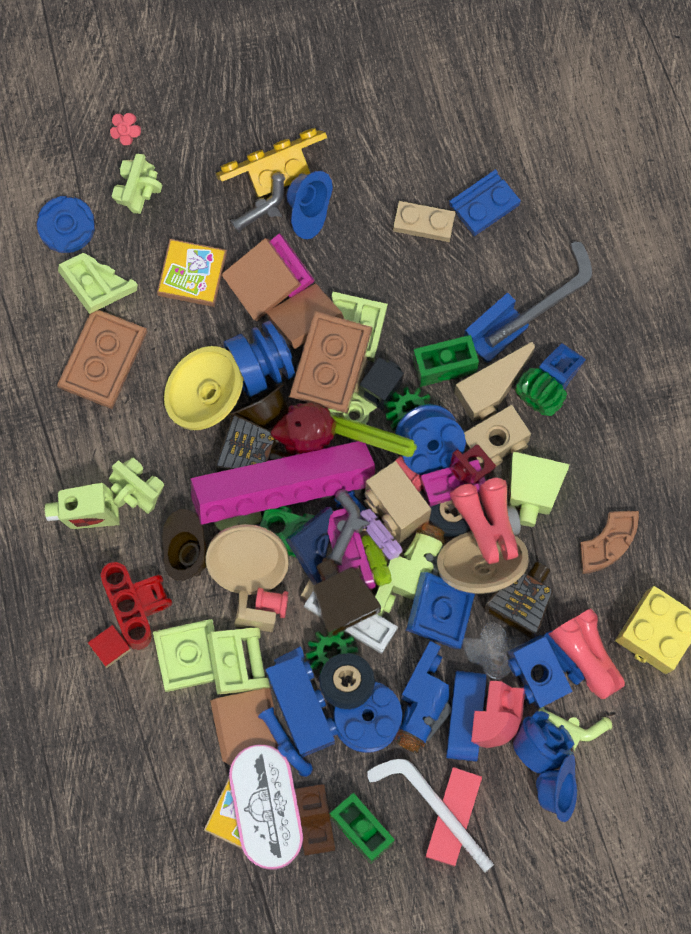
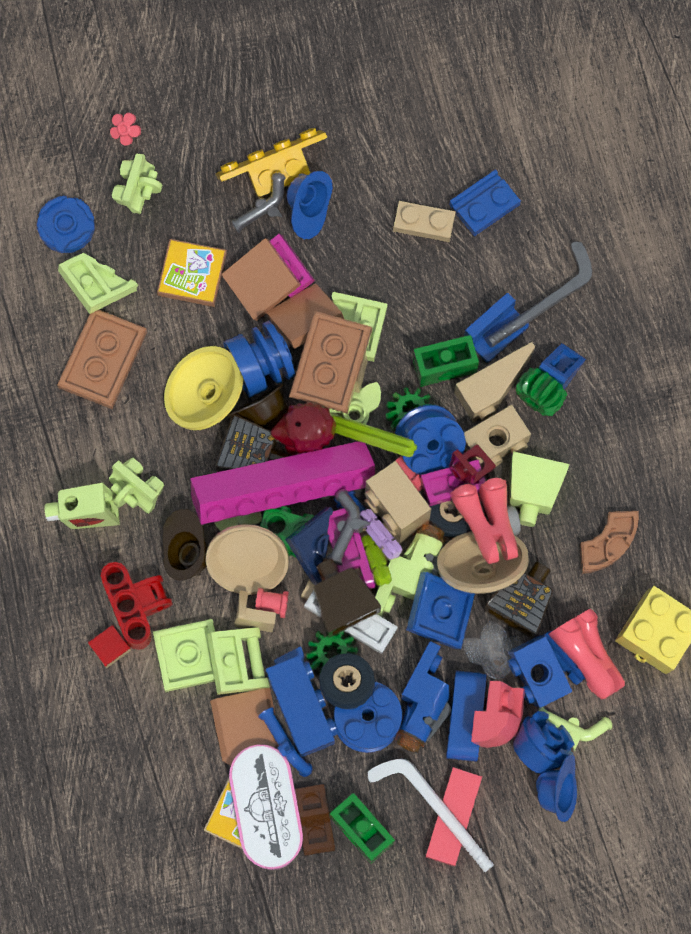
(381, 383): black brick -> none

